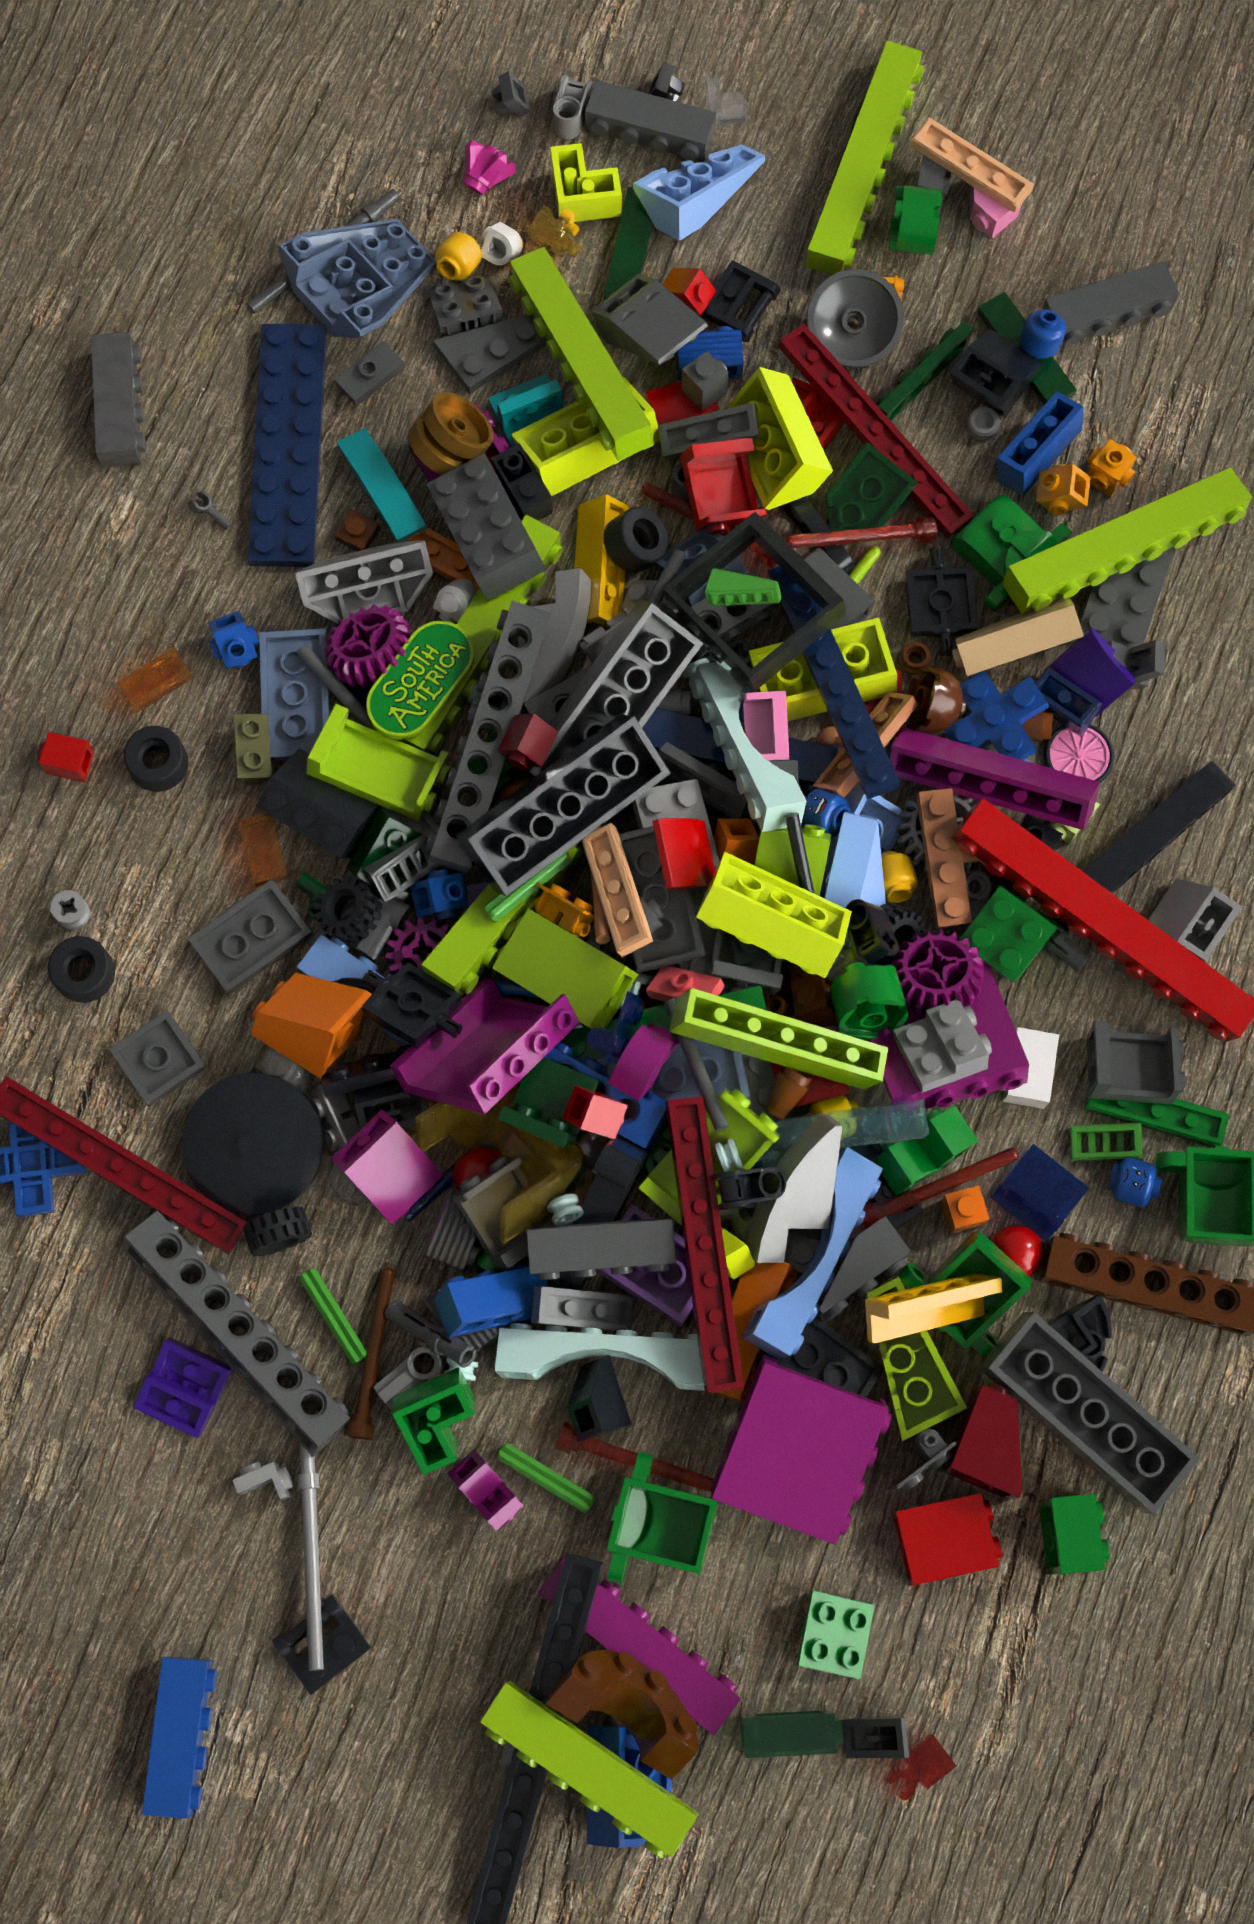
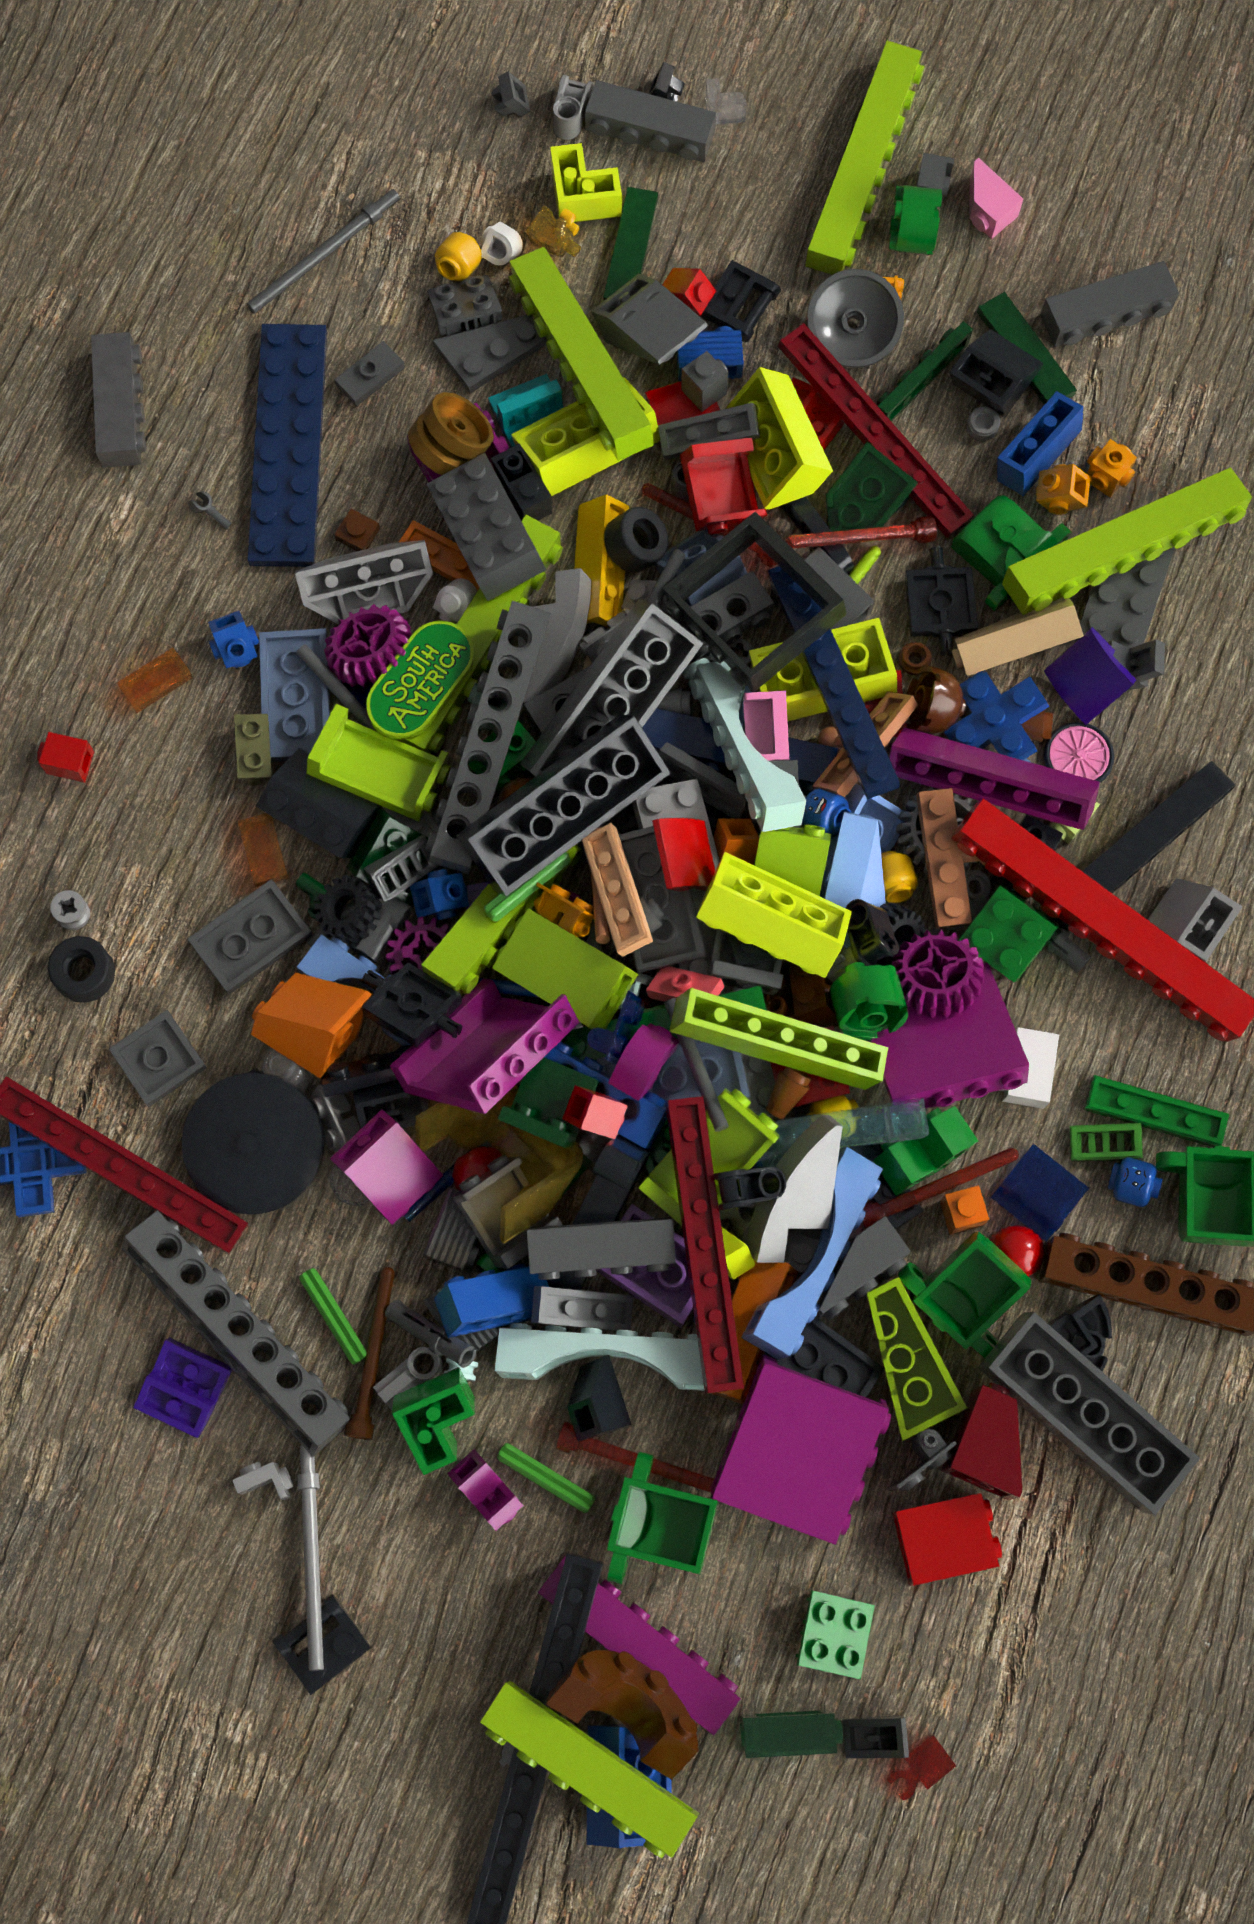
(147, 740): black tyre -> none
(178, 1737): blue brick -> none
(277, 1231): black tyre -> none
(355, 273): sand blue wedge -> none
(381, 485): teal slope -> none
(485, 167): dark pink rock -> none
(527, 741): dark red brick -> none
(565, 1209): light aqua bush -> none
(691, 195): light blue wedge -> none
(728, 1155): light aqua bush -> none
(734, 588): bright green slope -> none
(799, 851): black bar -> none
(928, 1306): yellow panel -> none
(943, 1046): light grey plate -> none
(971, 165): light nougat tile -> none
(1043, 334): blue head -> none
(1067, 701): dark blue slope -> none
(1073, 1534): green brick -> none
(1134, 1065): dark grey panel -> none

